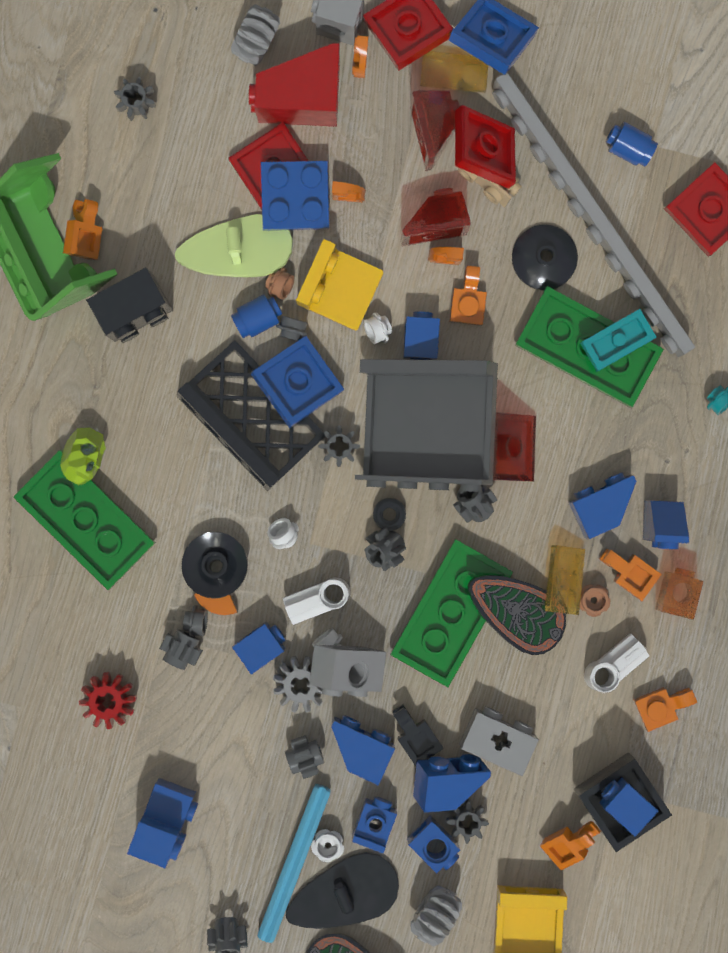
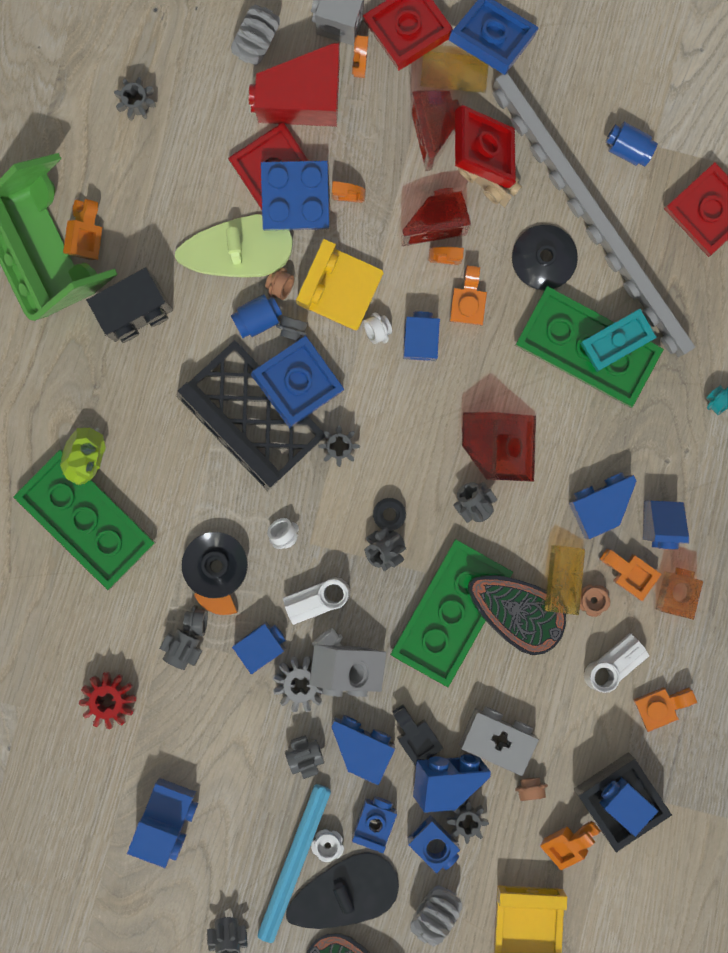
(429, 423): dark grey panel -> none
(531, 789): none -> nougat plate

